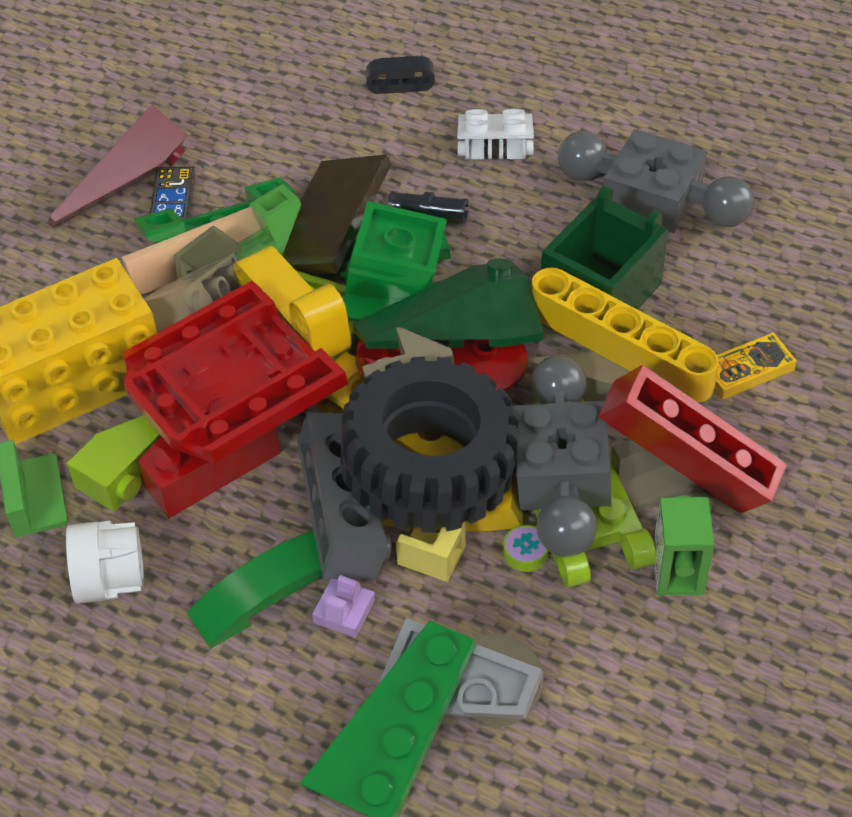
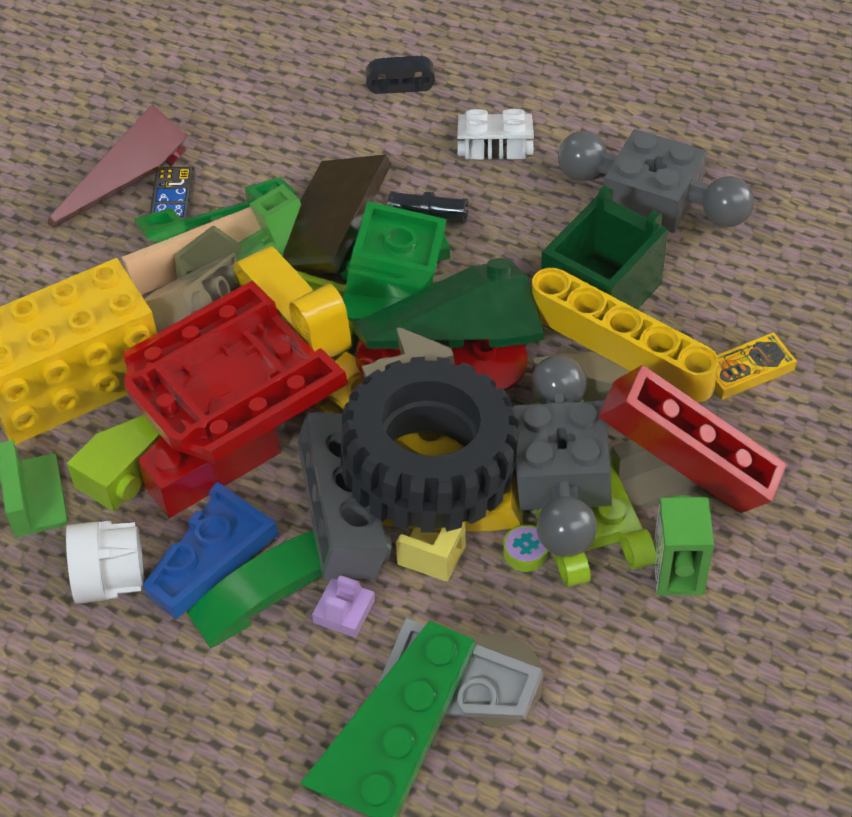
(213, 547): none -> blue wing

